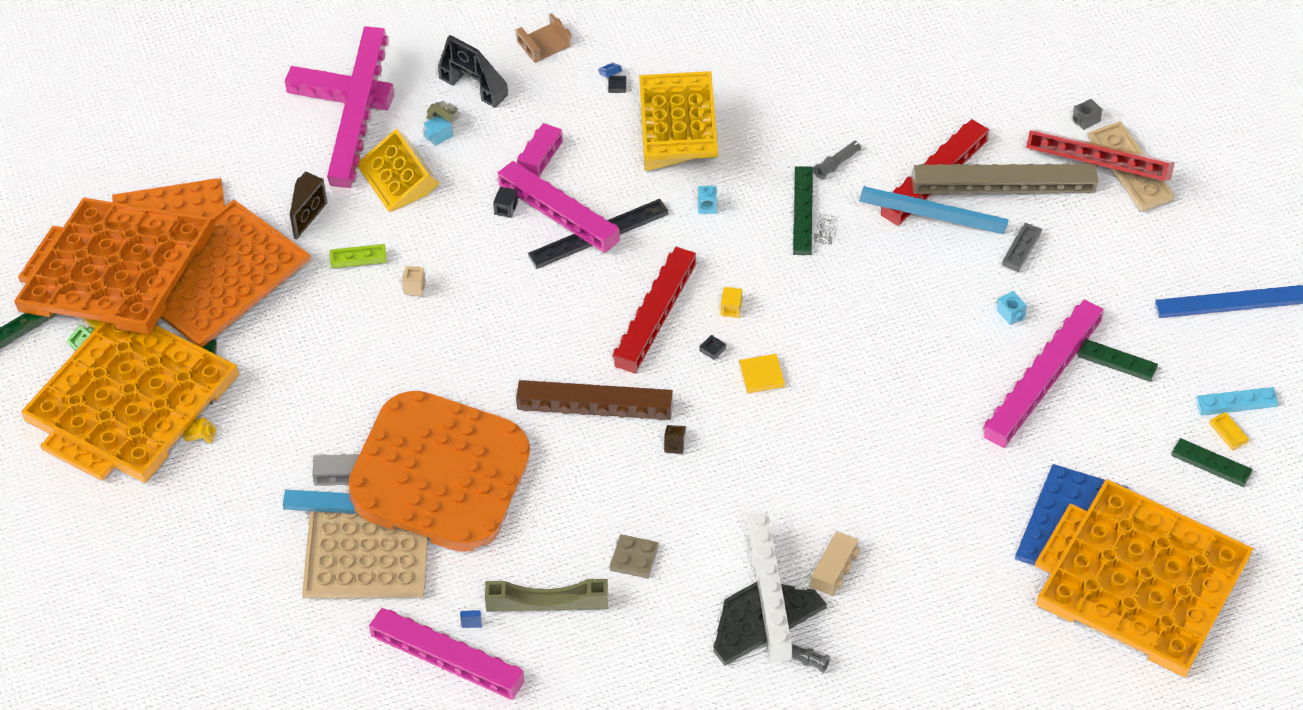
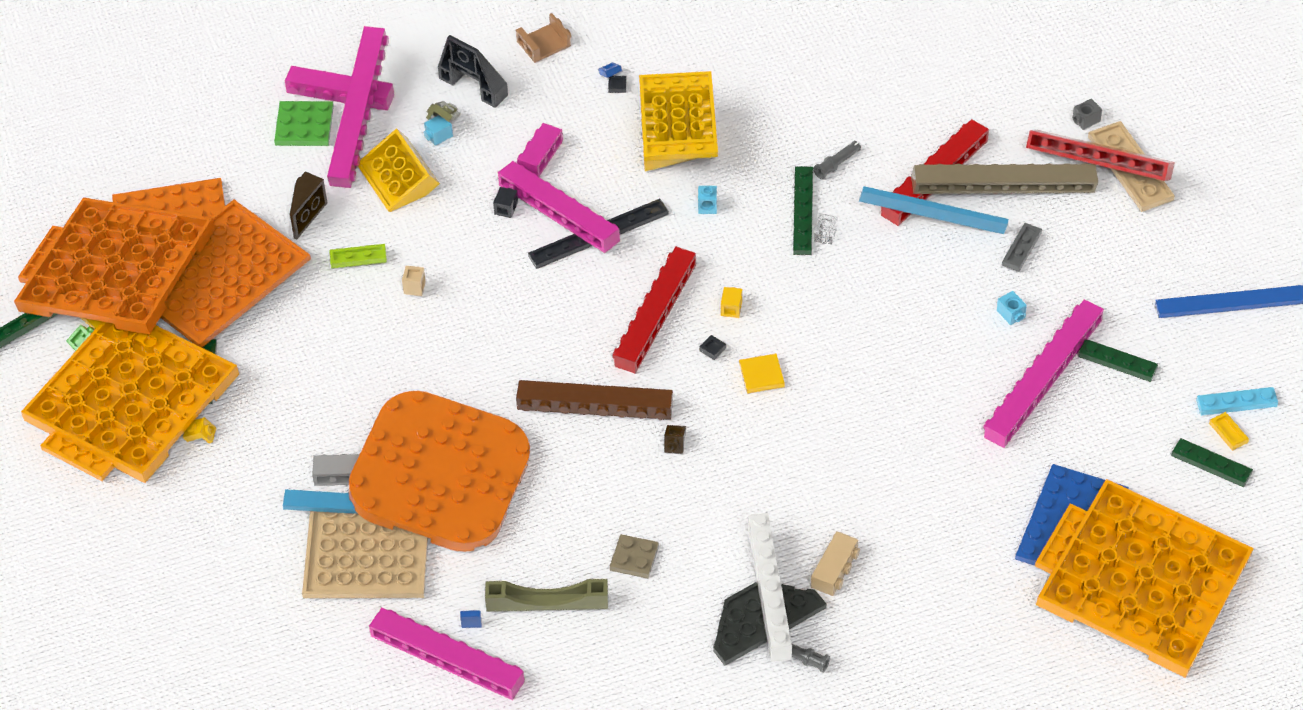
(304, 123): none -> bright green plate

